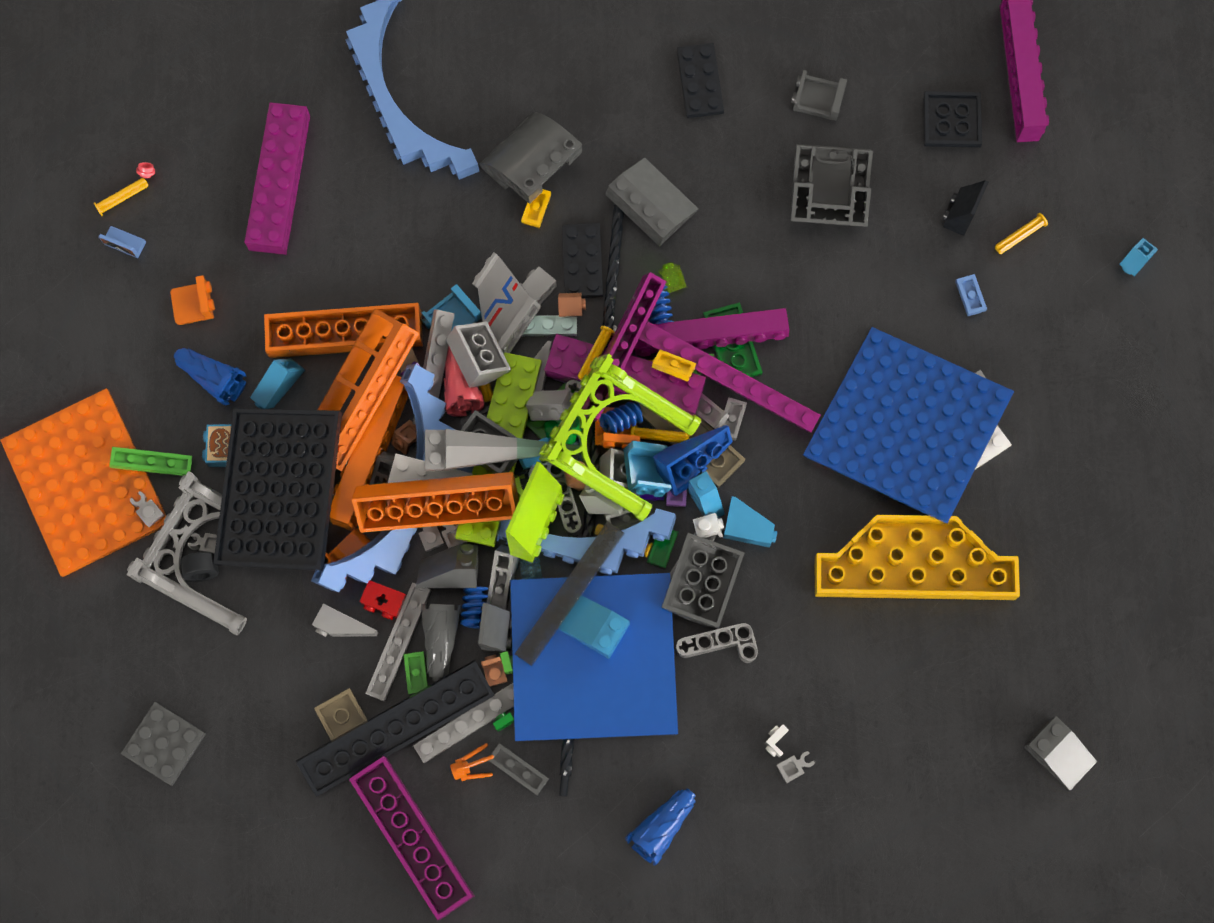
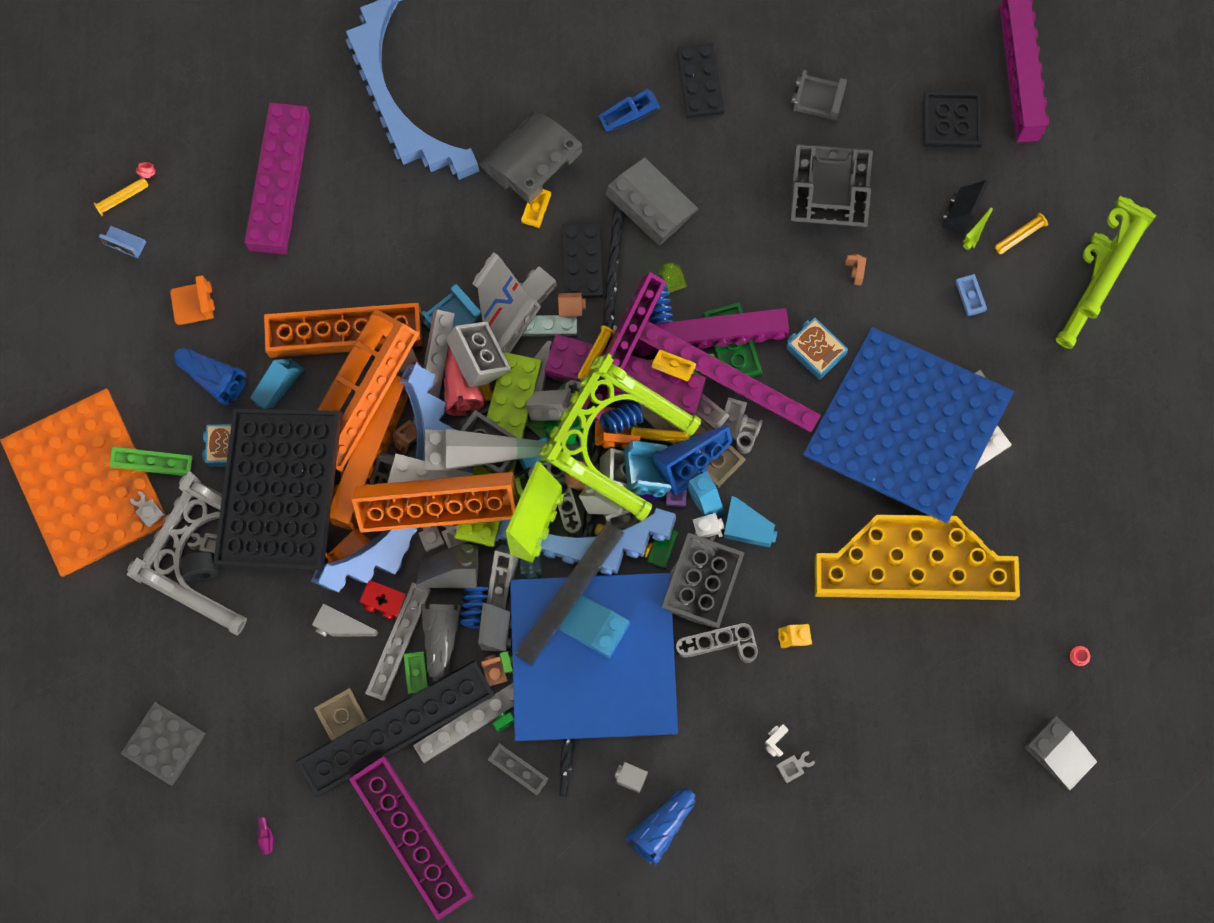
(264, 837): none -> magenta piece
(461, 769): orange plant -> none
(629, 110): none -> blue slope
(631, 777): none -> light grey brick
(748, 431): none -> light grey piece
(794, 635): none -> yellow bracket
(816, 348): none -> brick
(858, 263): none -> nougat bracket
(973, 236): none -> lime piece
(1080, 656): none -> coral plate
(1108, 263): none -> lime arch
(1138, 257): dark azure slope -> none

